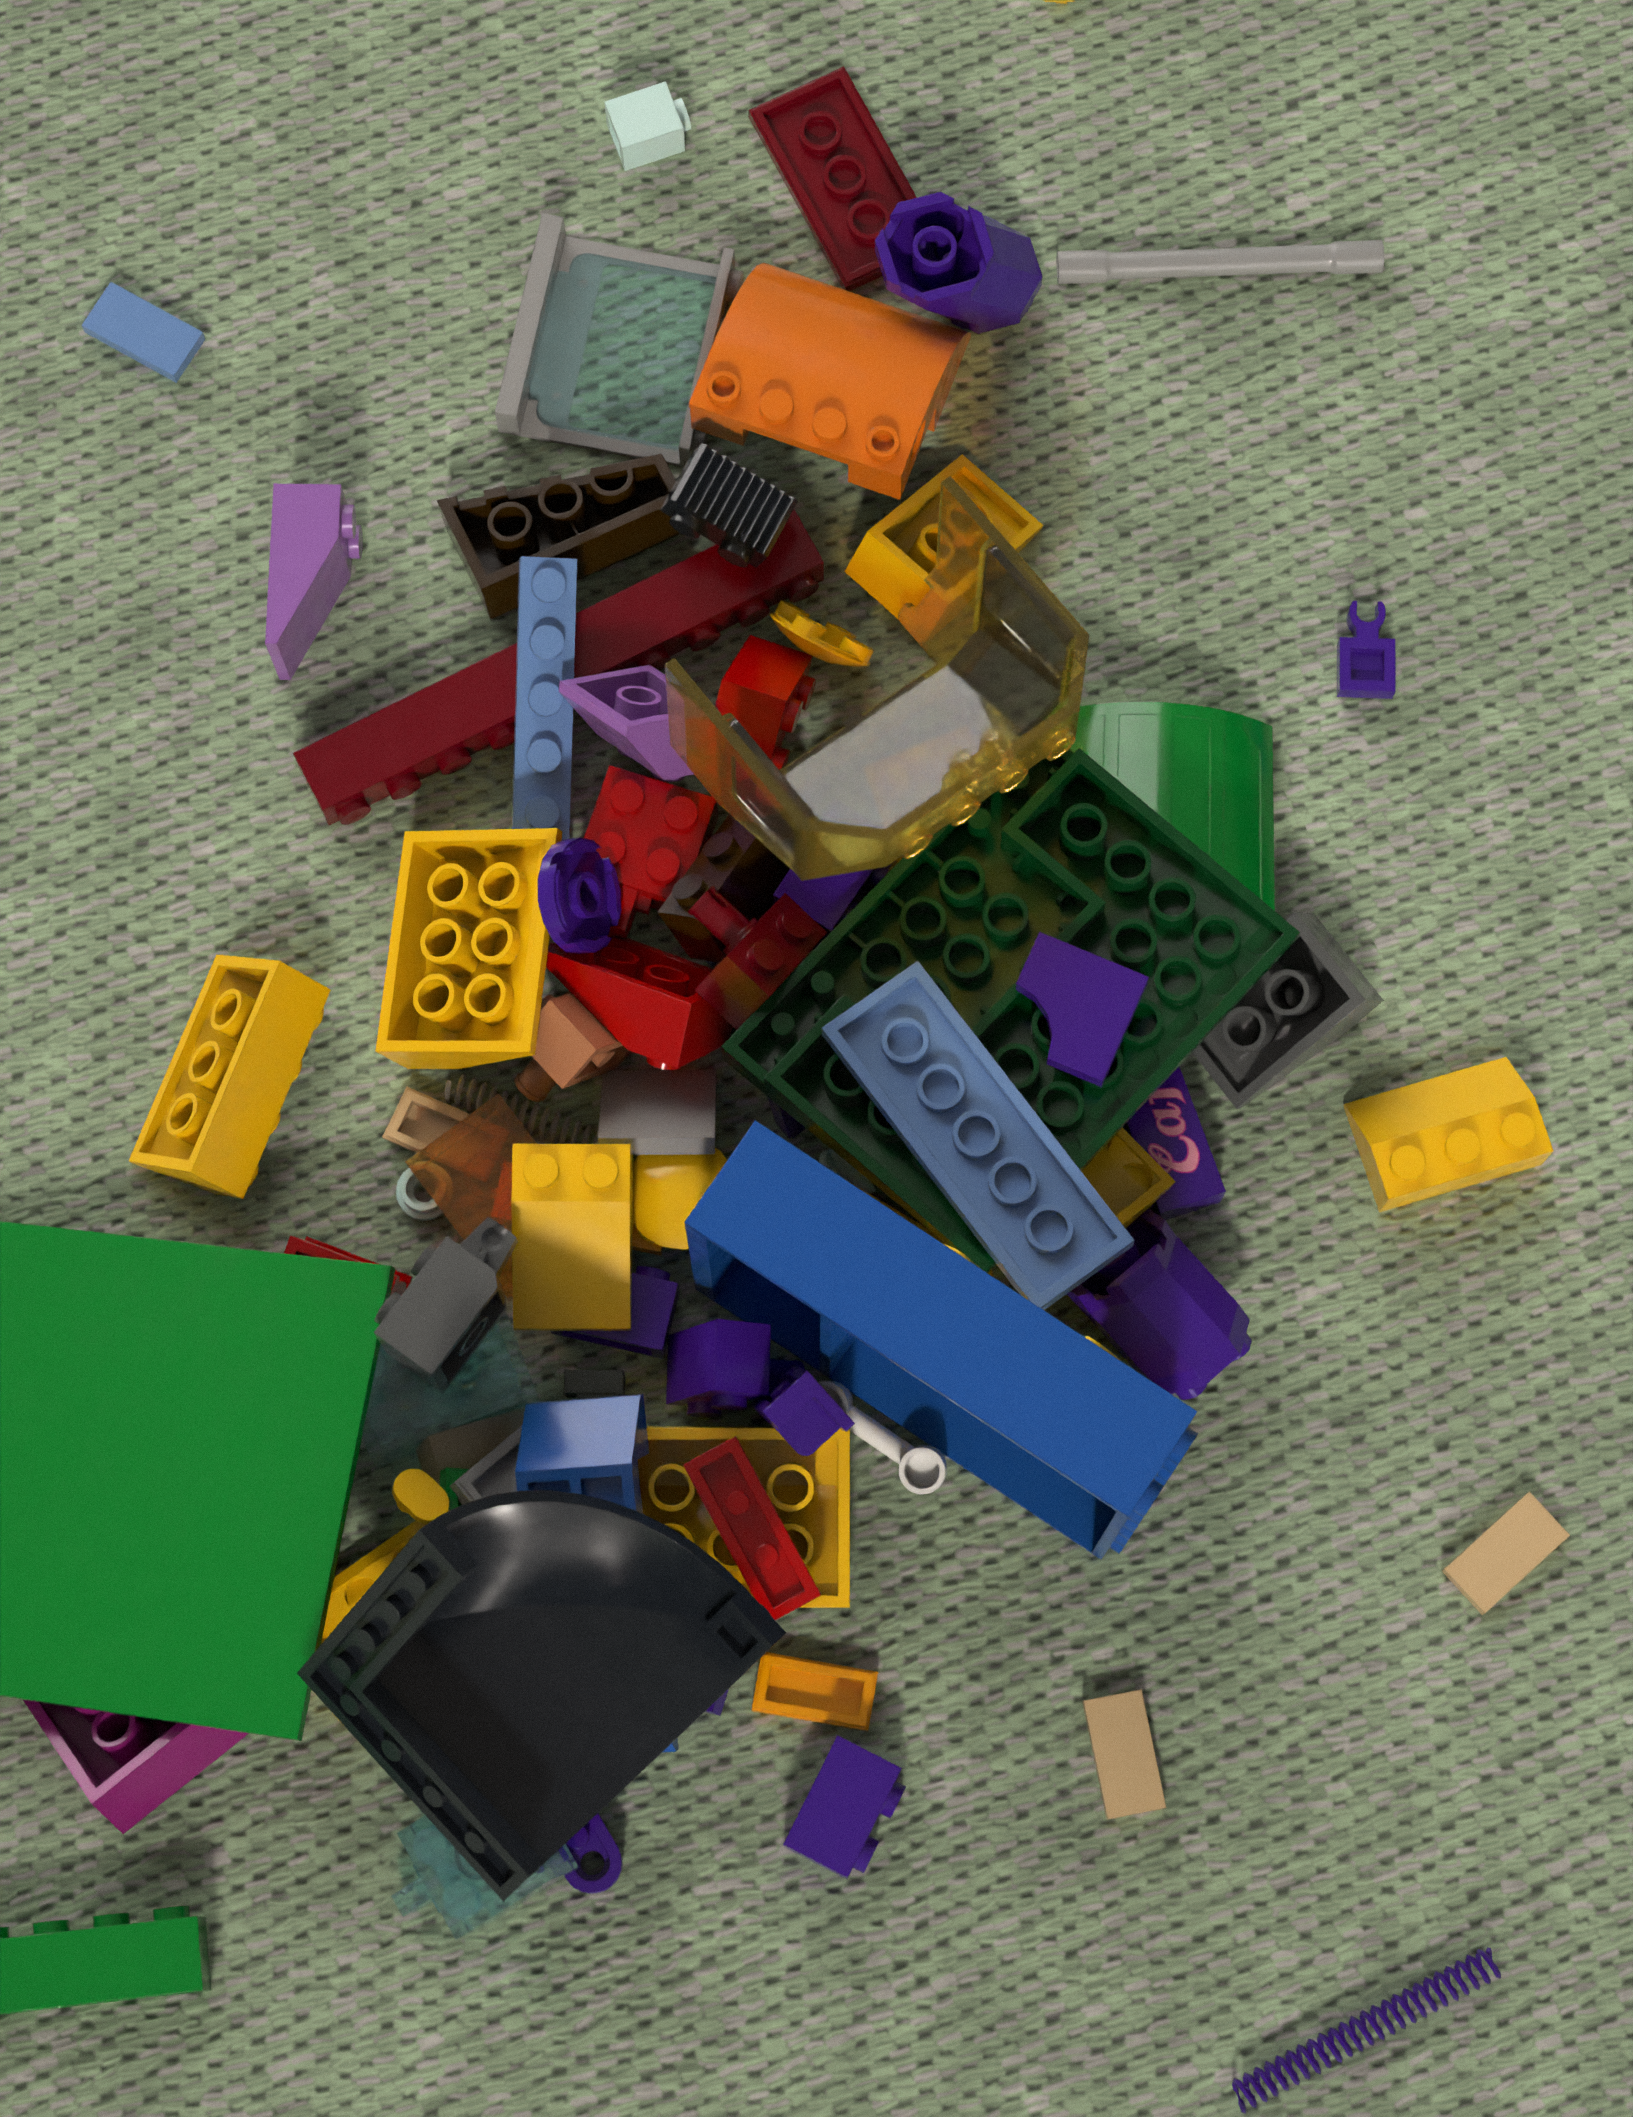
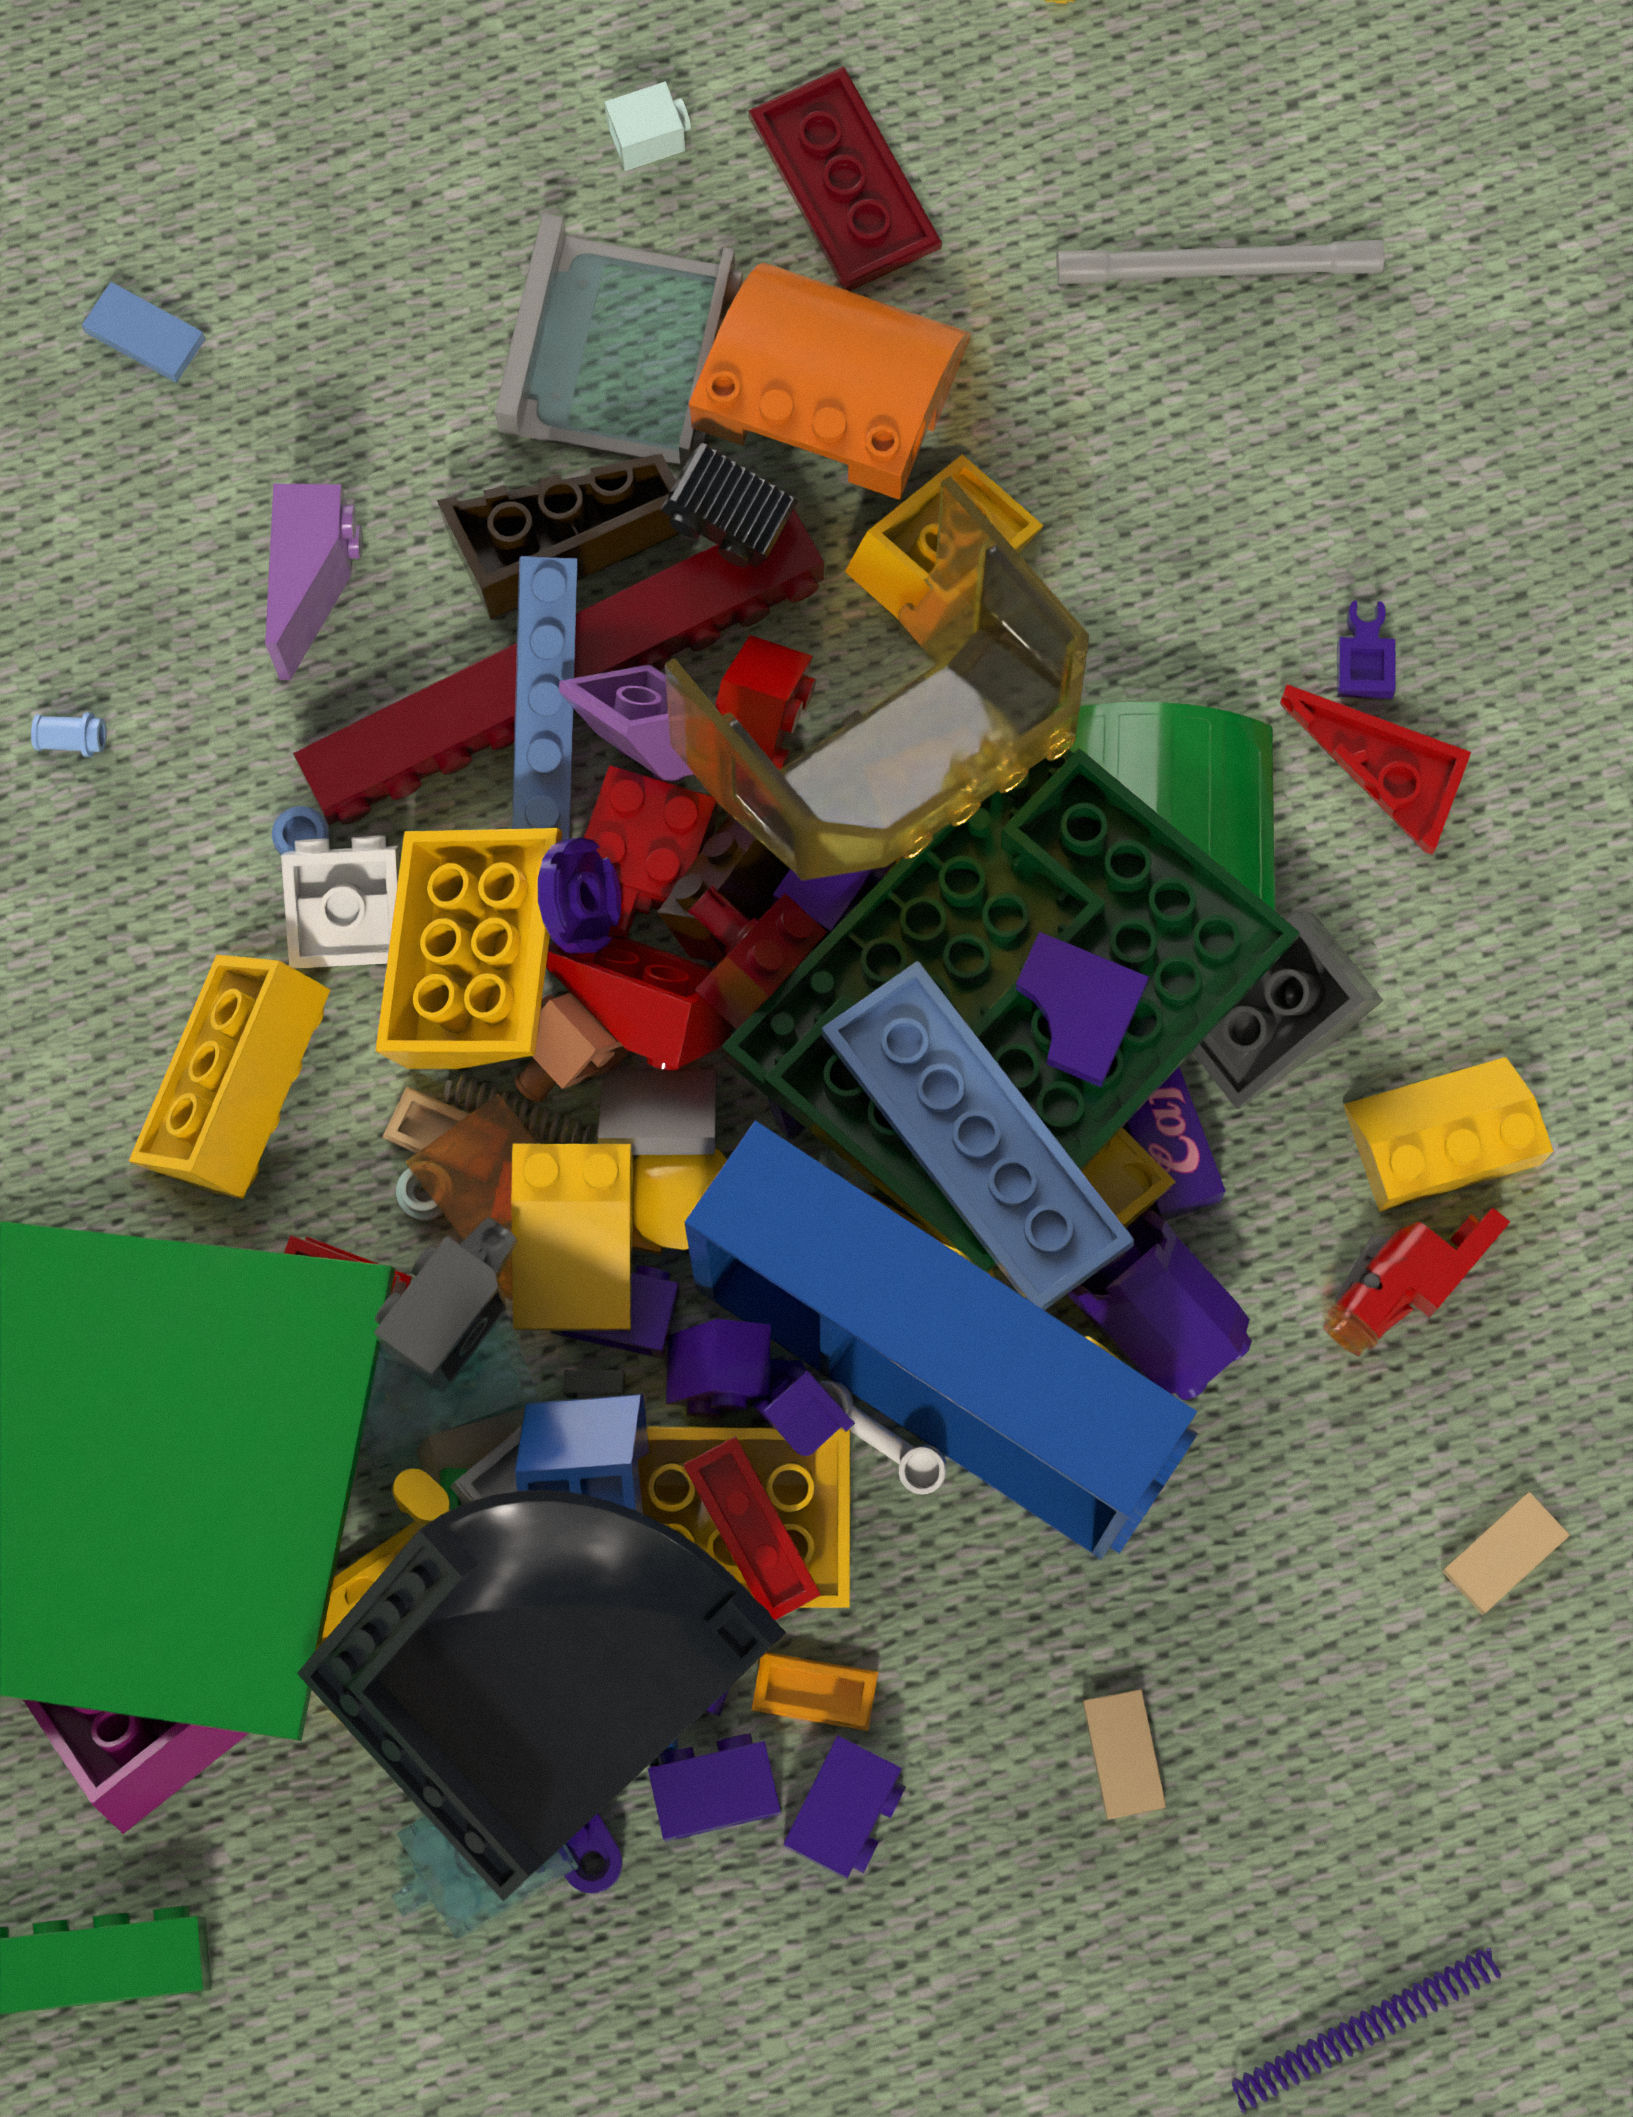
(69, 733): none -> light blue pin
(298, 824): none -> medium blue tile
(339, 901): none -> white plate
(714, 1788): none -> dark purple brick
(825, 642): yellow dish -> none
(958, 263): dark purple brick -> none
(1397, 767): none -> red wing
(1405, 1270): none -> red plate

